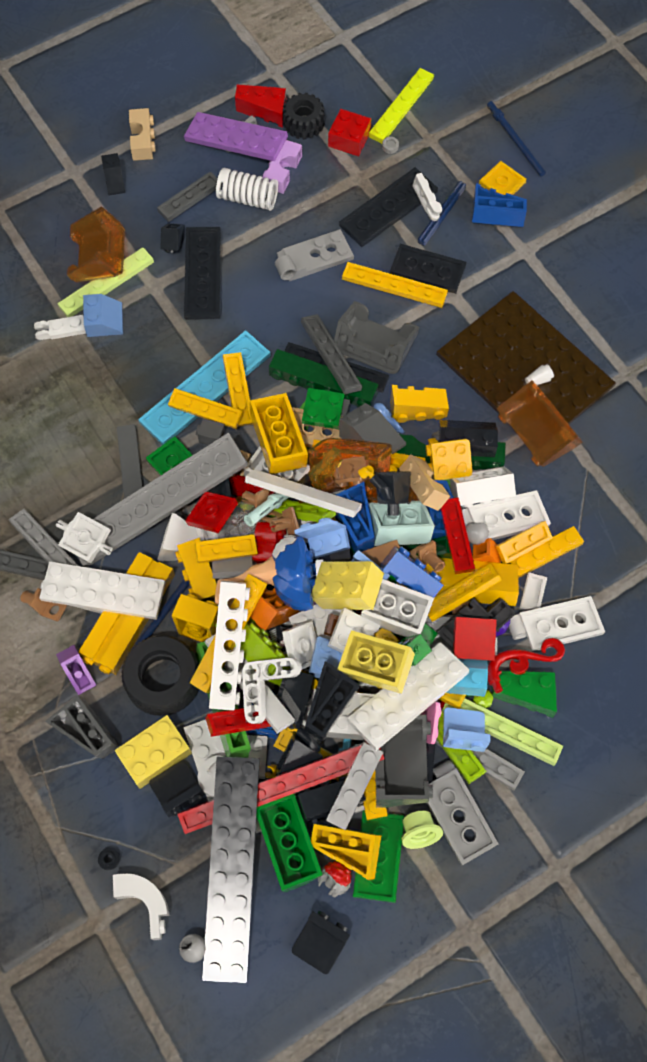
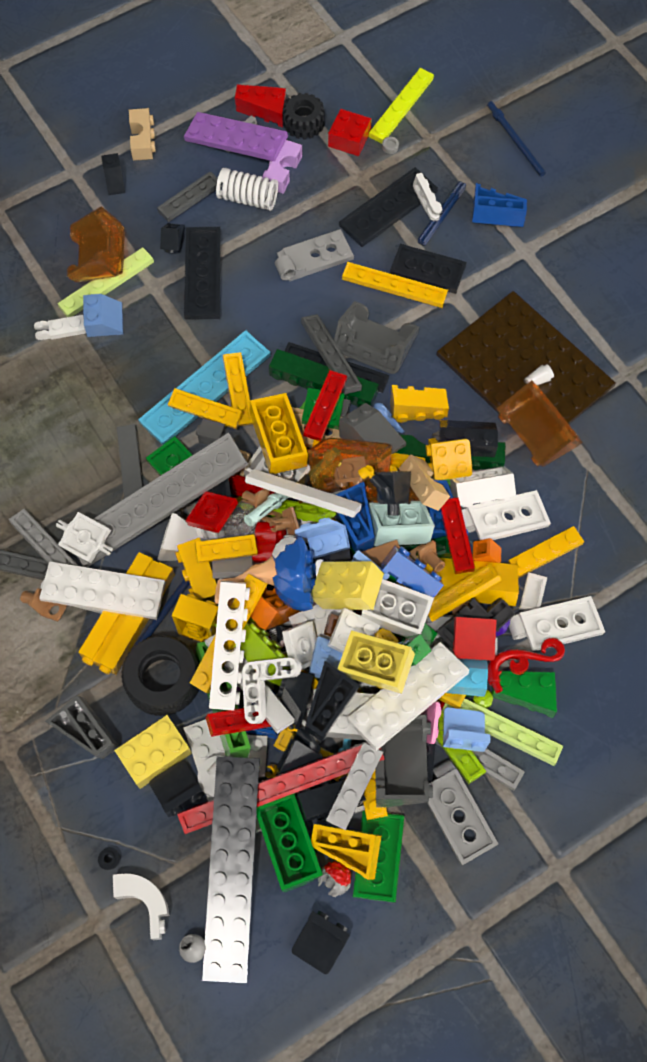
(76, 669): medium lavender slope -> none
(325, 405): none -> red plate
(420, 830): yellowish green piece -> none
(477, 533): light grey piece -> none
(503, 179): yellow tile -> none
(524, 542): yellow plate -> none

